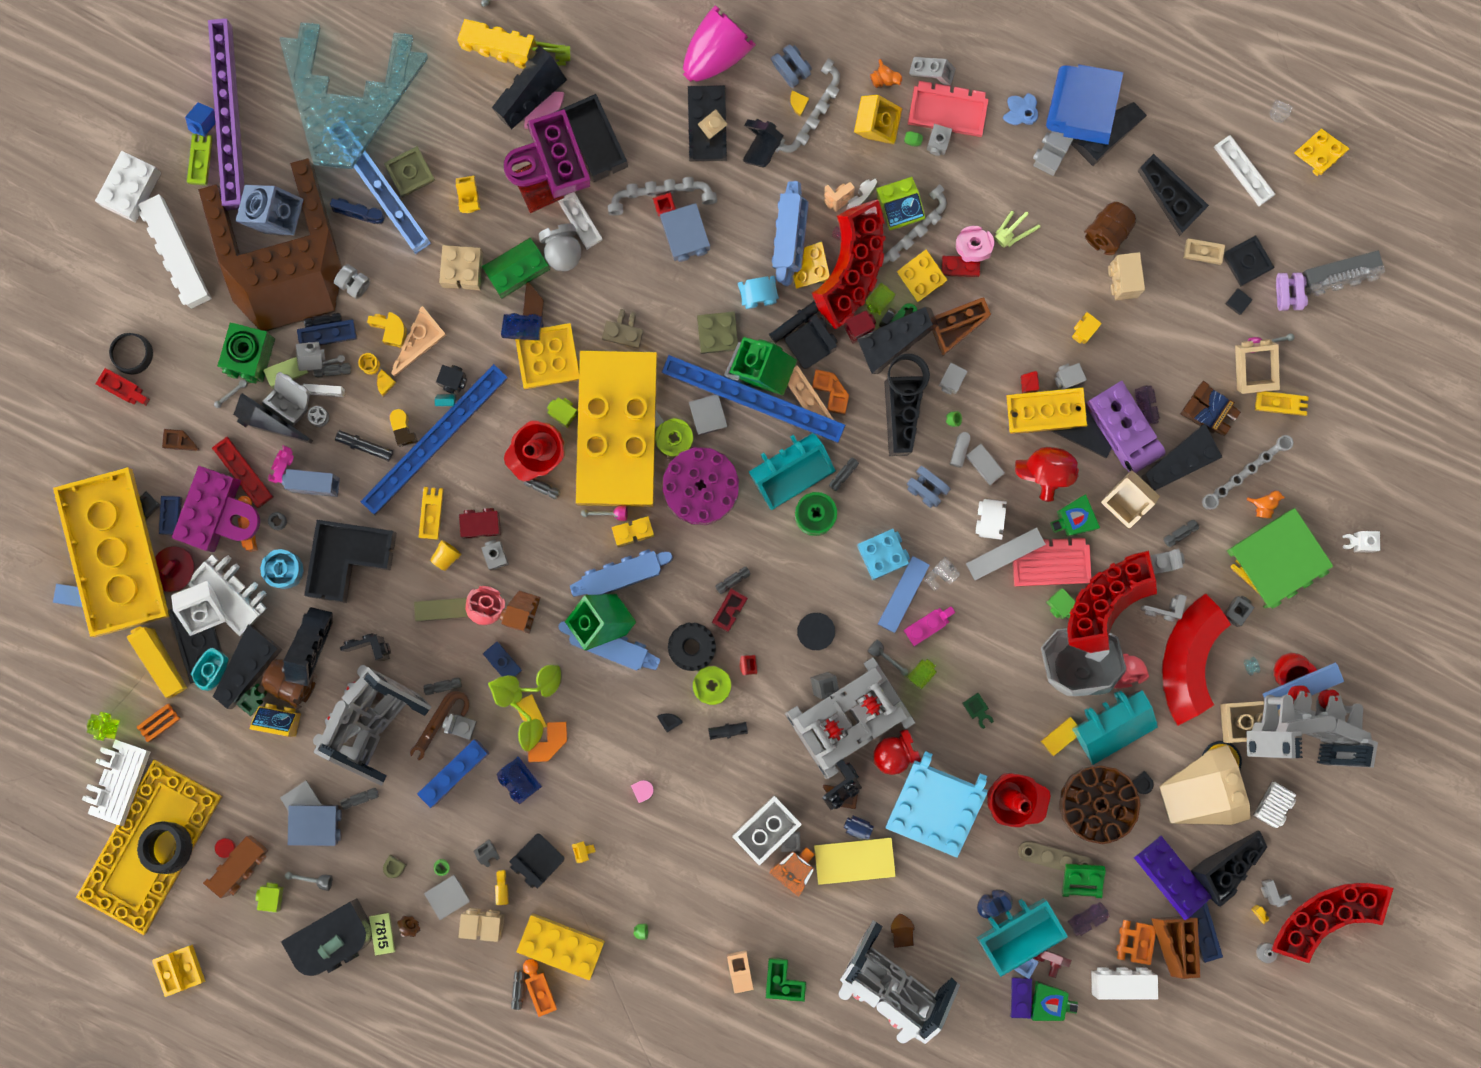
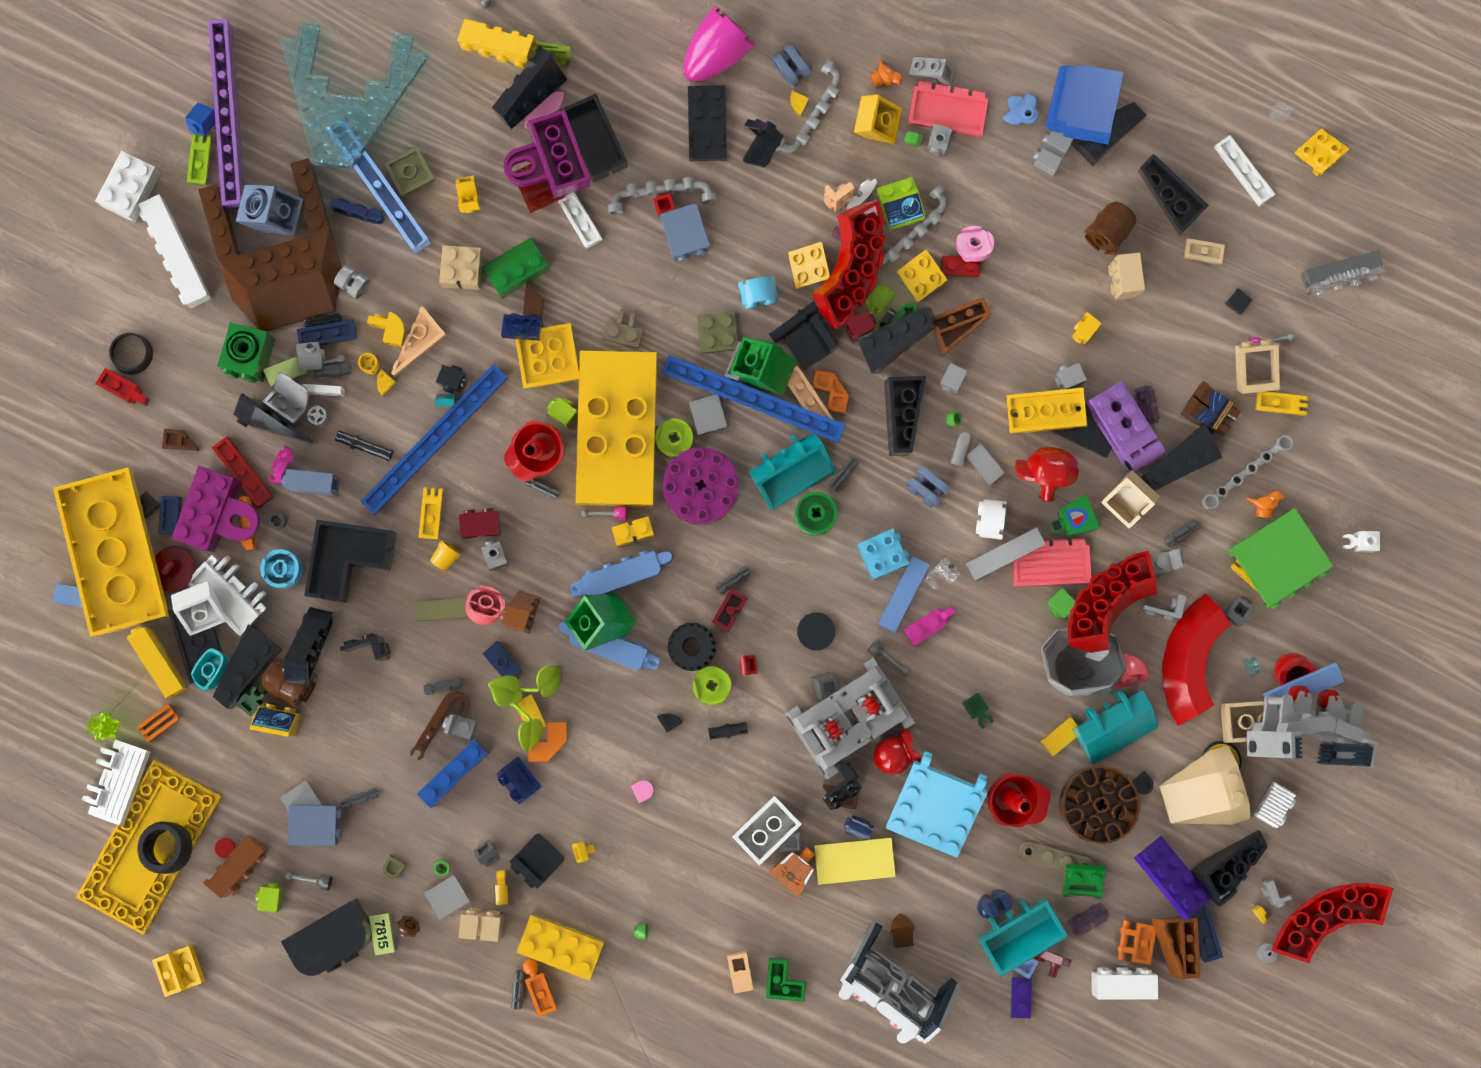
(242, 384): light grey hinge -> none
(330, 947): sand green pin -> none
(345, 721): light grey container -> none
(399, 423): leg -> none
(561, 248): light grey tile -> none
(712, 124): tan brick -> none
(790, 233): medium blue hinge -> none
(921, 363): black tyre -> none
(922, 673): clear neon green brick -> none
(1004, 236): yellowish green plant -> none
(1030, 382): red slope -> none
(1051, 1003): green torso -> none
(1248, 260): black tile -> none
(1297, 283): lavender brick -> none

